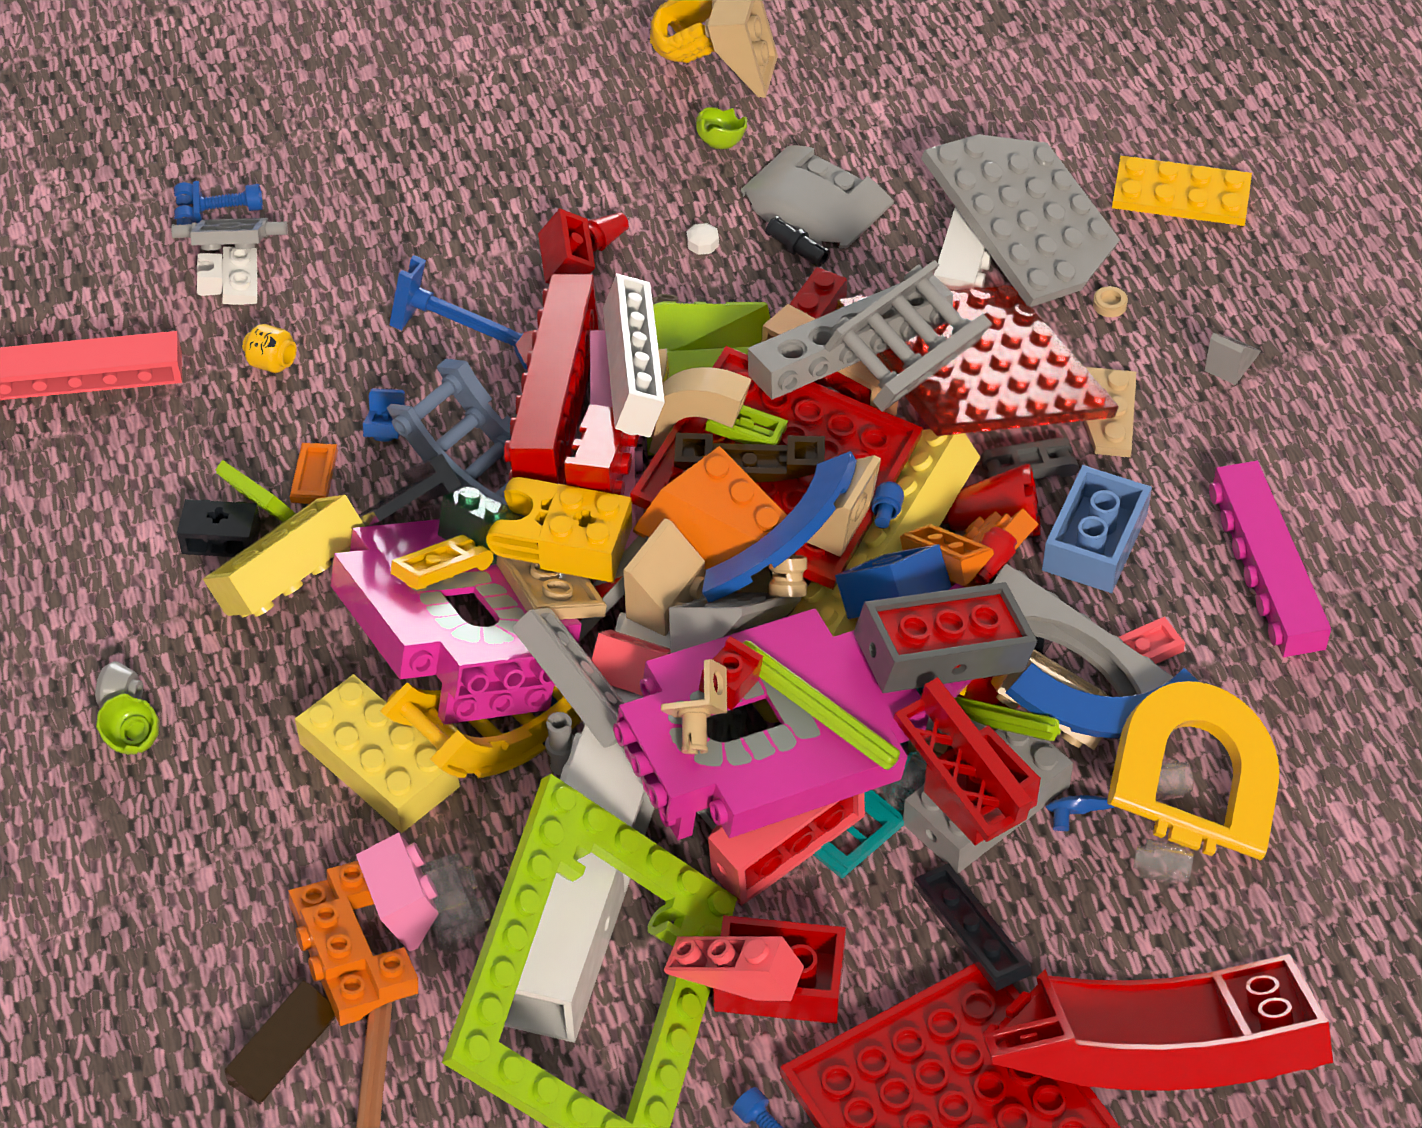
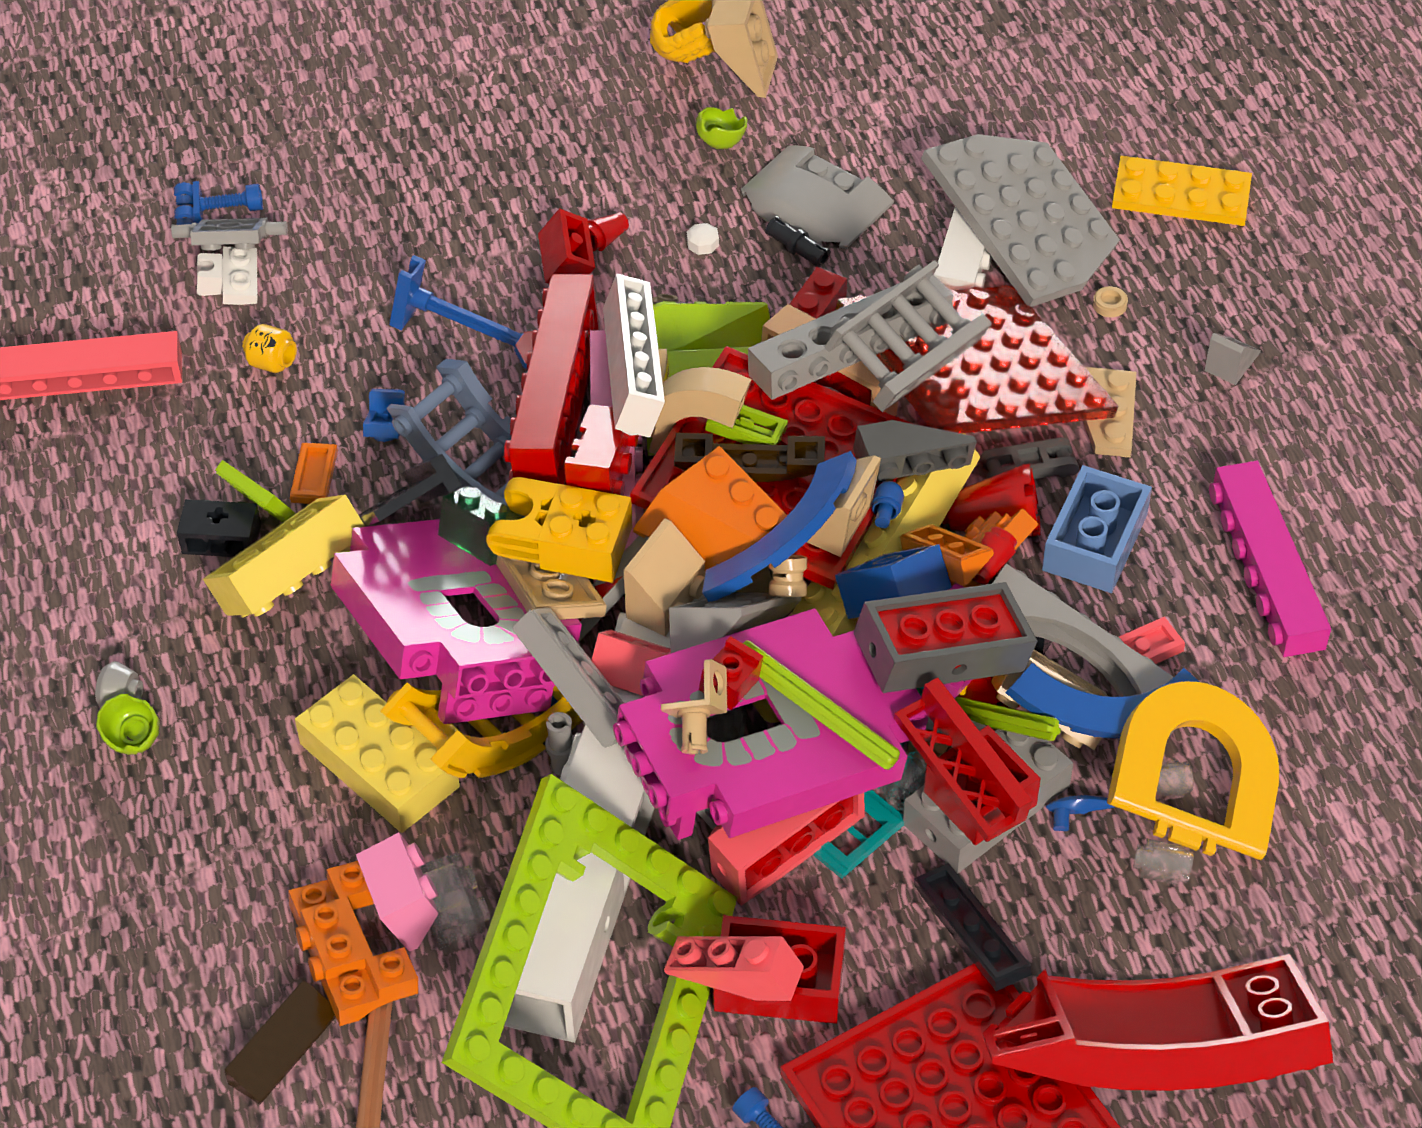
(441, 562): yellow plate -> none
(912, 448): none -> dark grey slope

